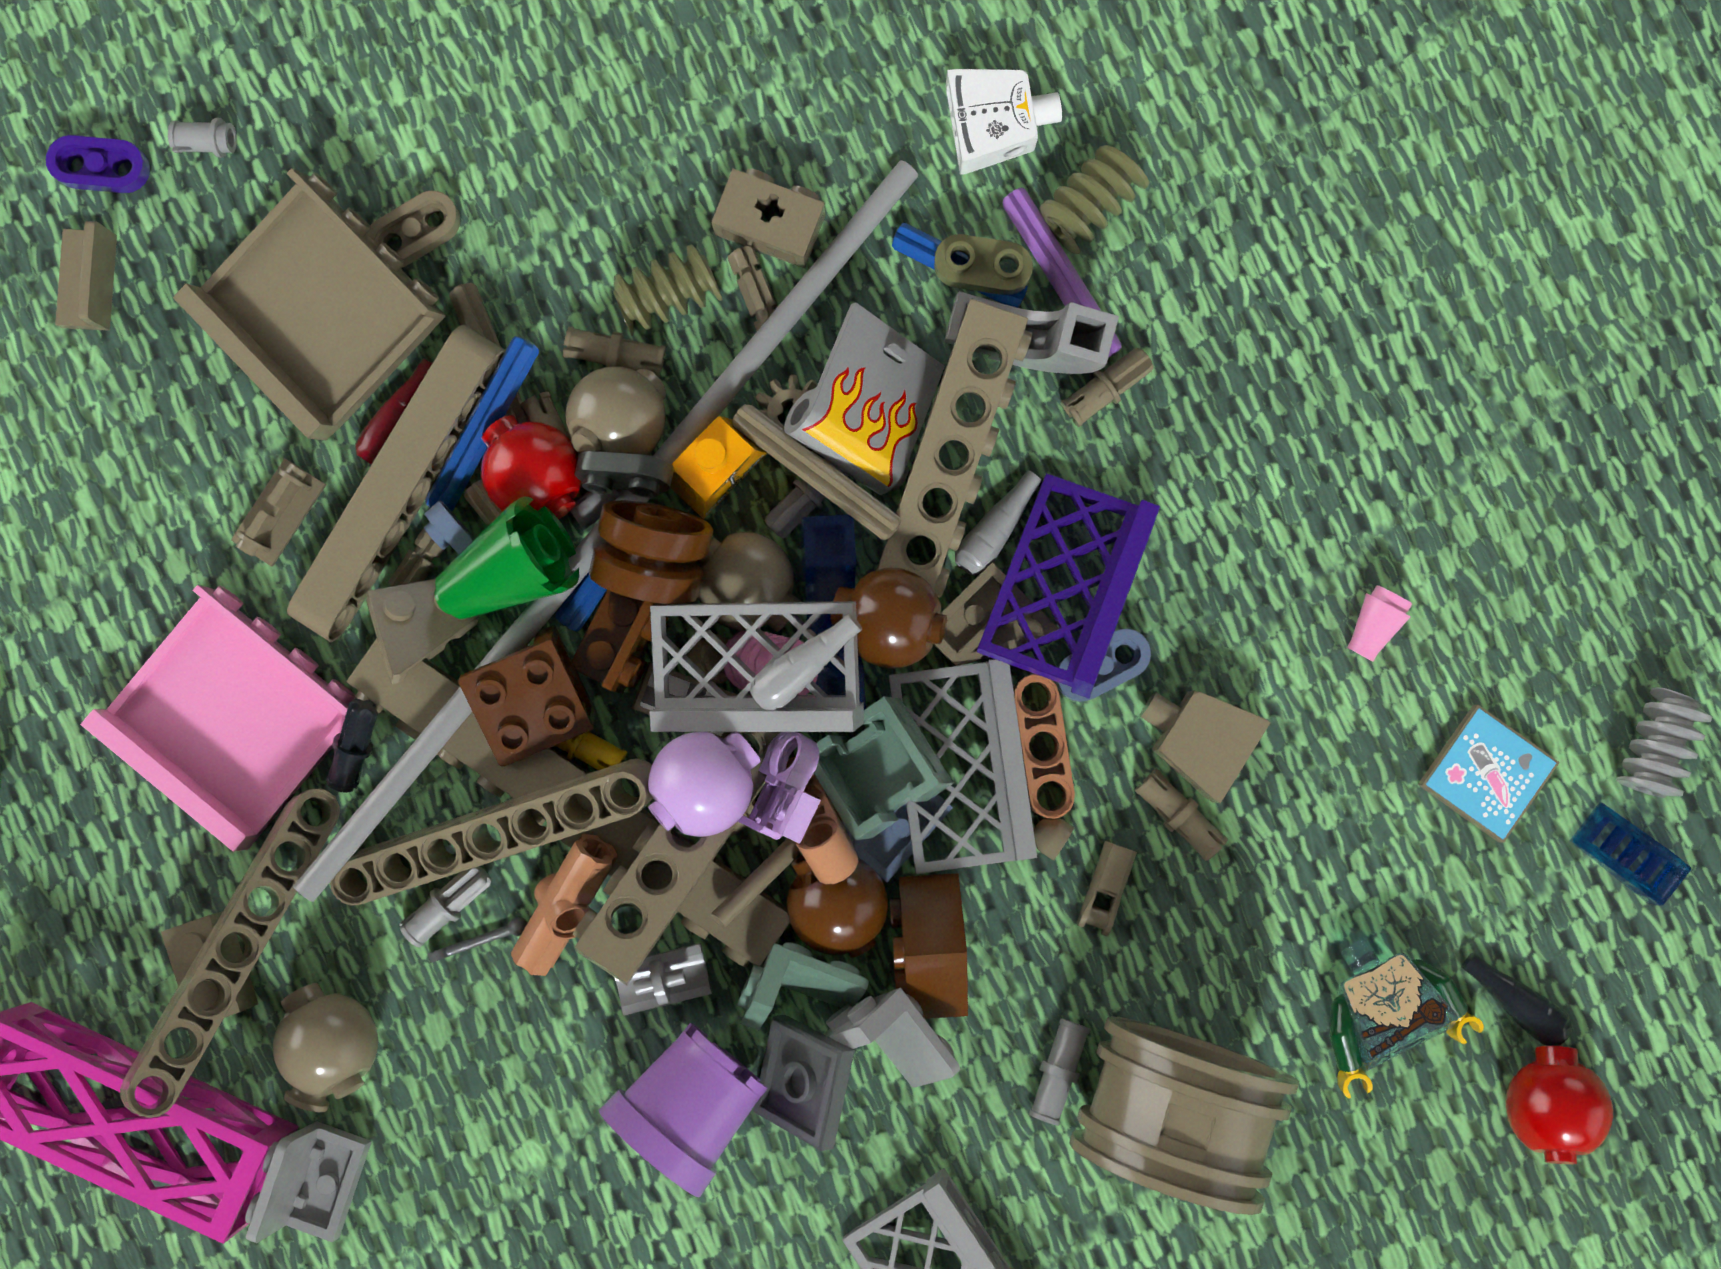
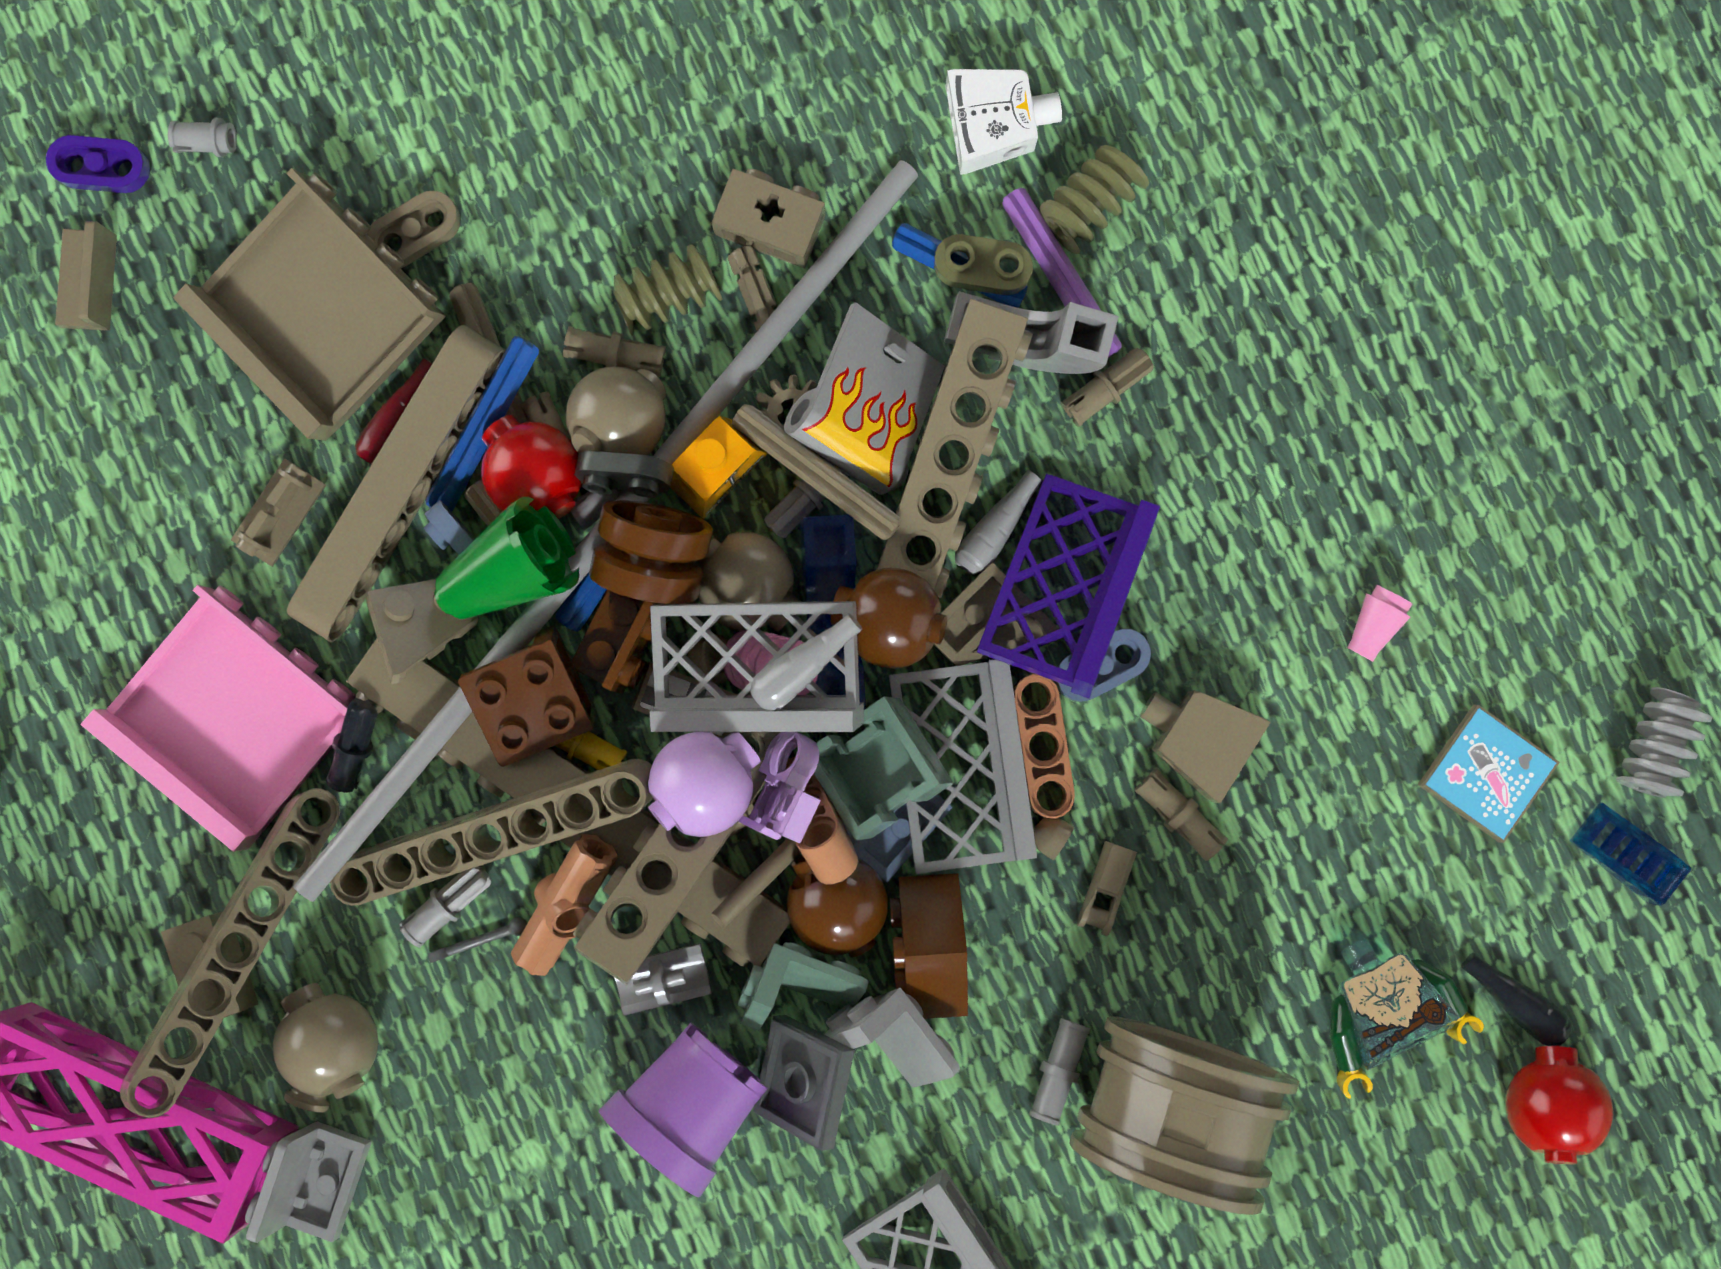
(417, 563): dark tan axle -> none

